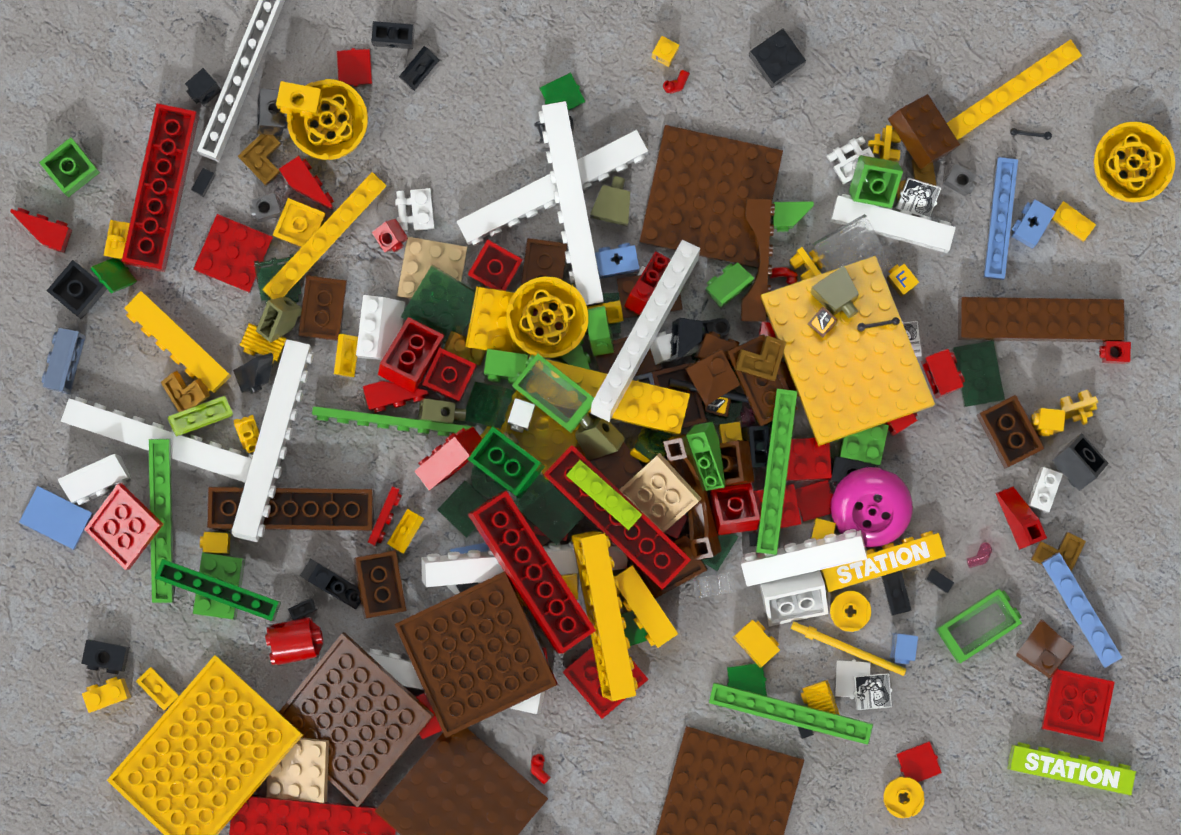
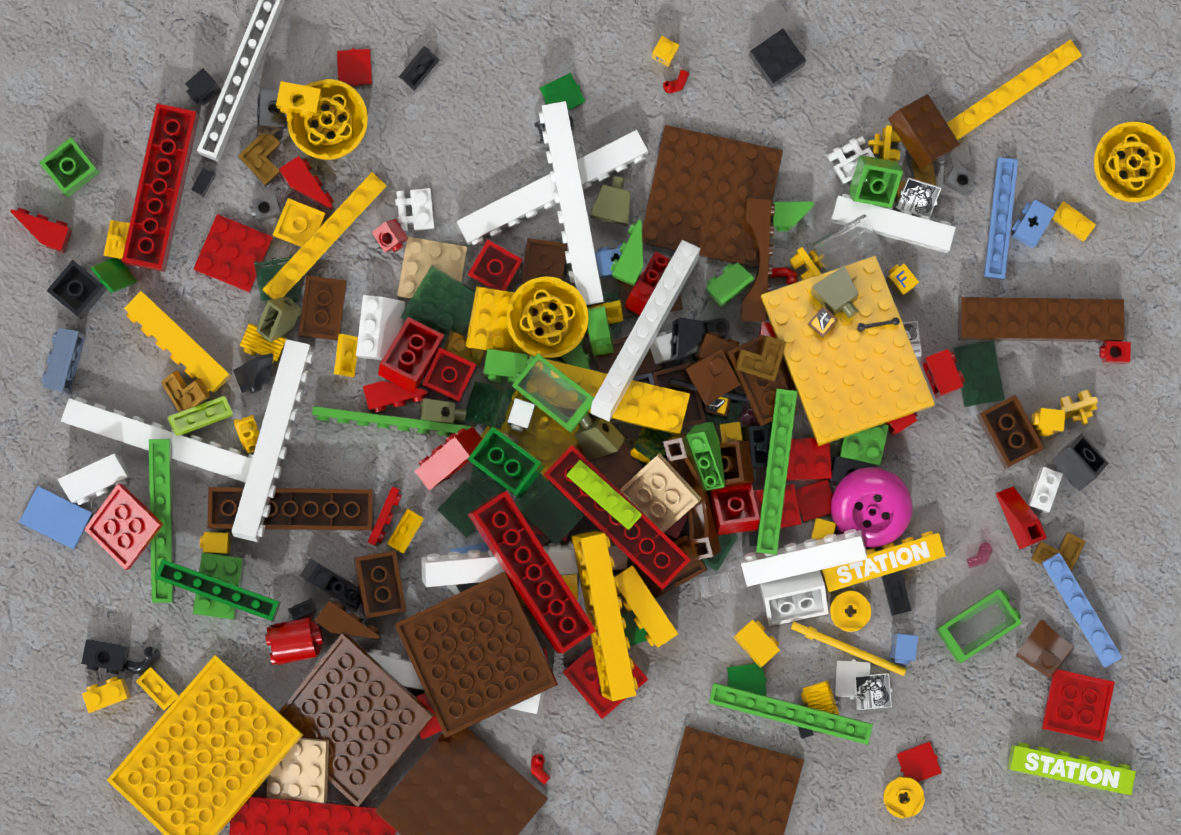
(138, 667): none -> black piece
(338, 621): none -> reddish brown slope
(392, 35): black brick -> none
(631, 261): none -> bright green slope
(939, 580): black piece -> none
(1047, 135): black hinge -> none

